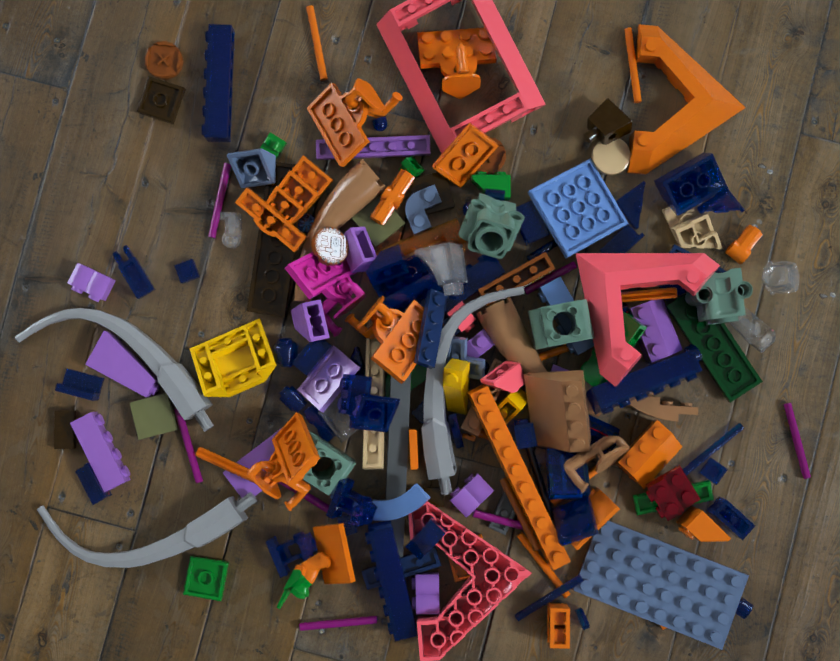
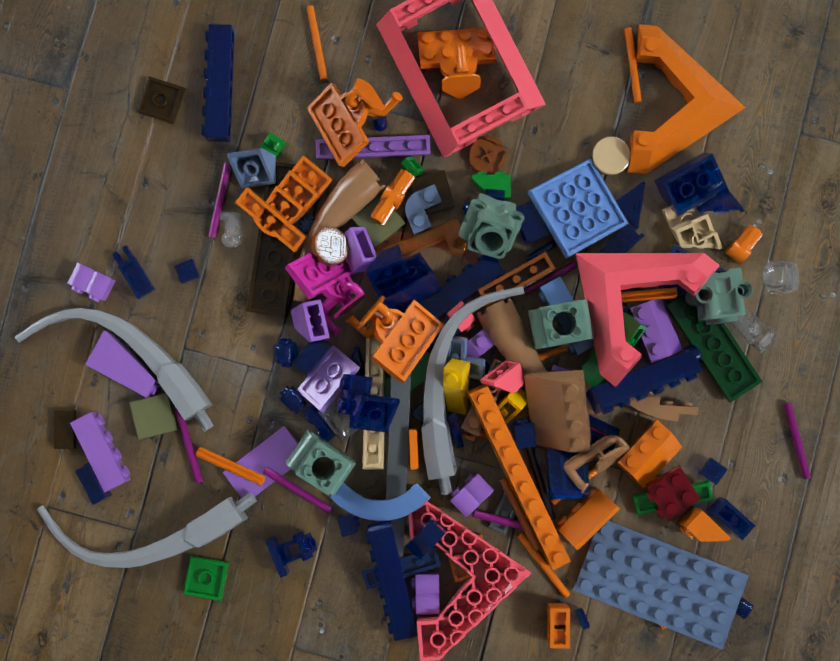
(81, 385): clear blue panel -> none
(164, 60): dark orange tile -> none
(234, 361): yellow slope -> none
(289, 463): orange plate -> none
(304, 576): animal -> none
(333, 542): orange tile -> none
(338, 623): magenta piece -> none
(344, 500): clear blue tile -> none
(431, 329): dark blue plate -> none
(447, 265): clear hips -> none
(465, 155): orange tile -> none
(549, 597): clear blue bar -> none
(575, 521): clear blue plate -> none
(607, 124): dark brown torso -> none
(713, 448): clear blue bar -> none

